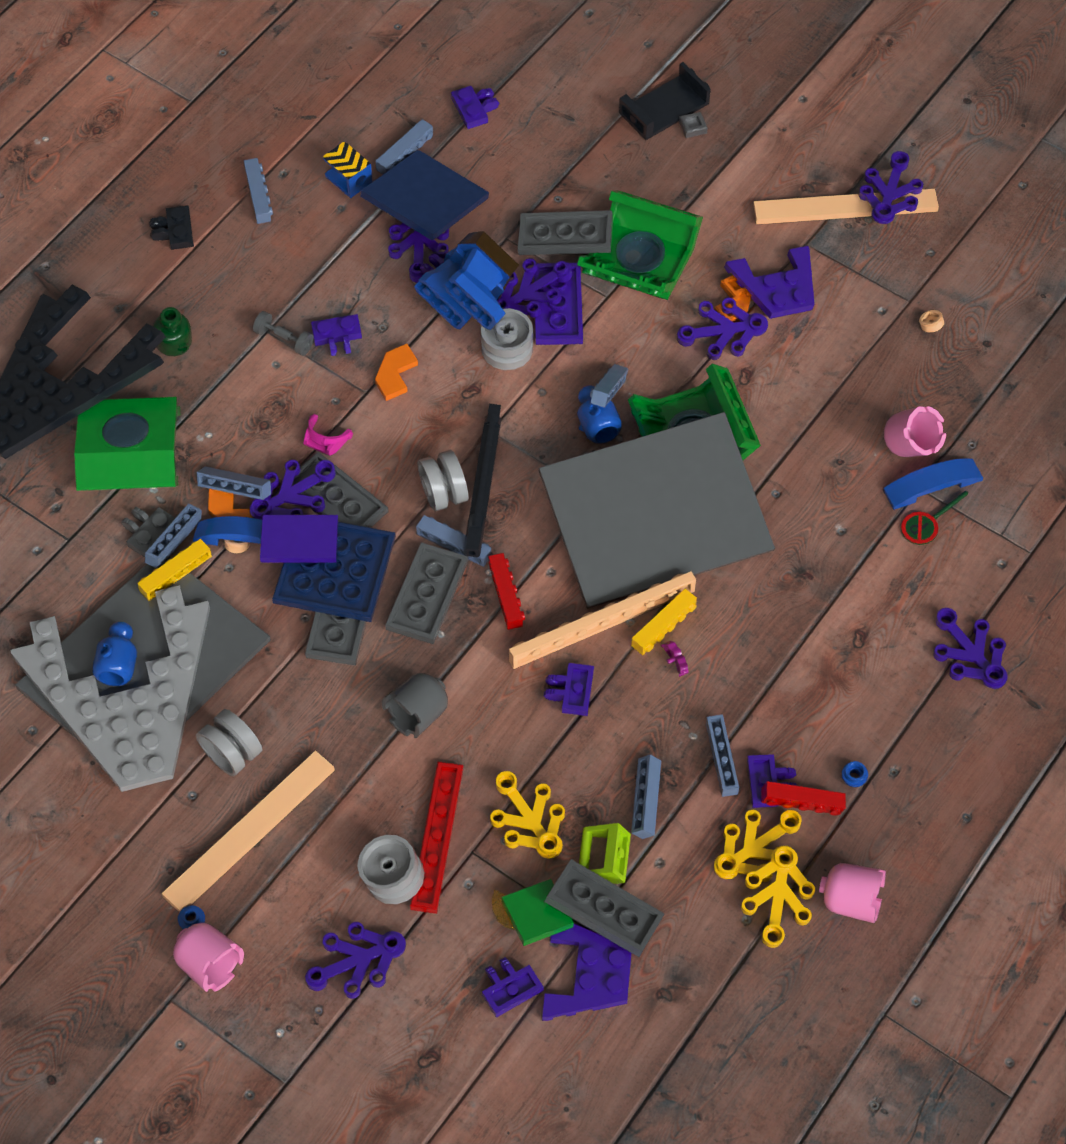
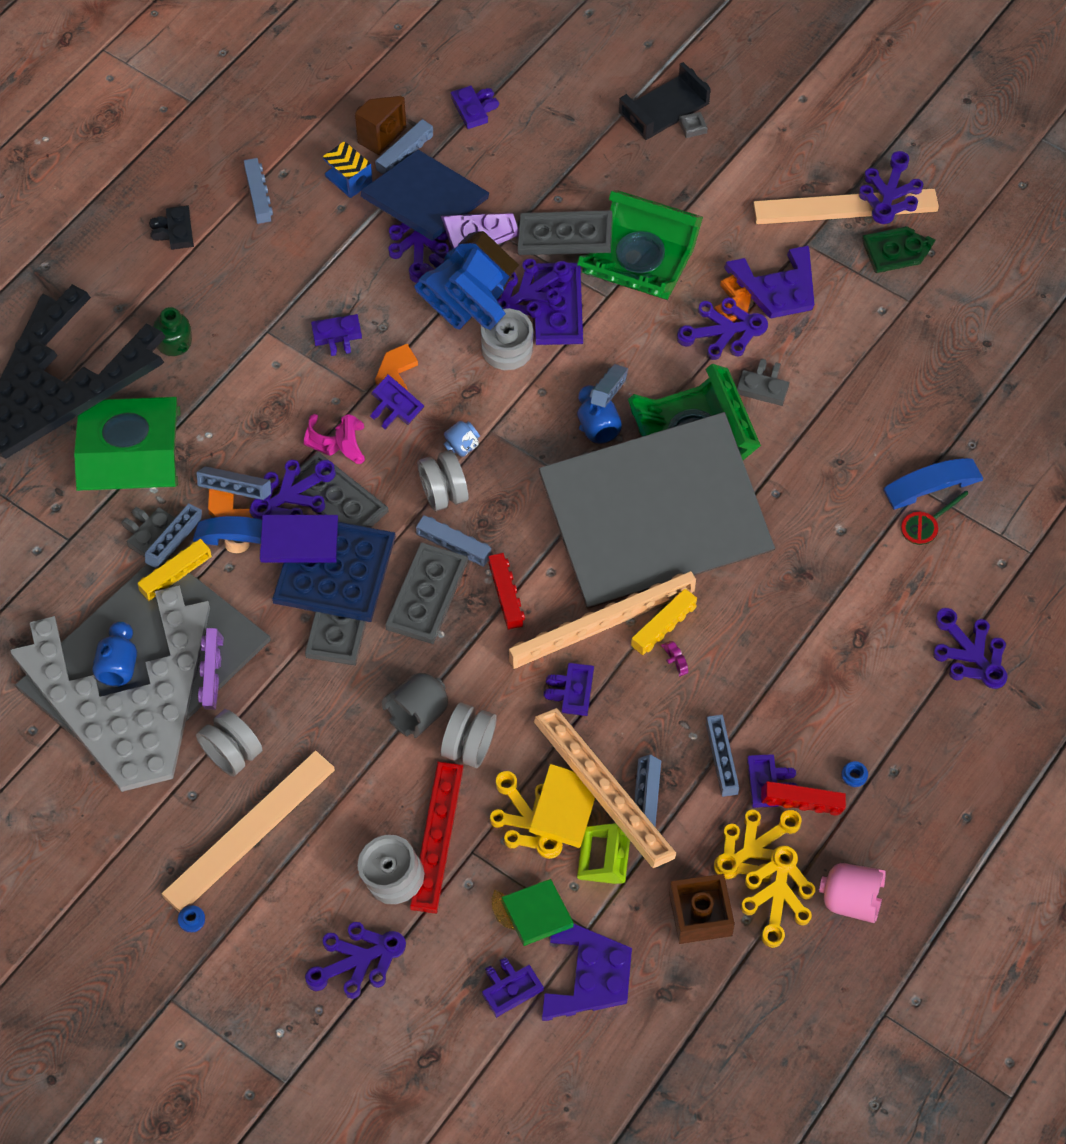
(207, 956): bright pink cylinder -> none
(209, 692): none -> medium lavender wing
(263, 323): dark grey wheel -> none
(347, 440): none -> dark pink helmet
(380, 122): none -> reddish brown slope
(397, 400): none -> dark purple hinge
(461, 438): none -> medium blue head
(468, 735): none -> light grey wheel
(482, 482): black piece -> none
(496, 225): none -> medium lavender wing
(563, 807): none -> yellow tile
(604, 908): dark grey plate -> none
(605, 788): none -> light nougat tile
(701, 908): none -> reddish brown brick
(764, 387): none -> dark grey hinge
(896, 248): none -> dark green tile
(915, 432): bright pink cylinder -> none
(931, 321): light nougat tile -> none

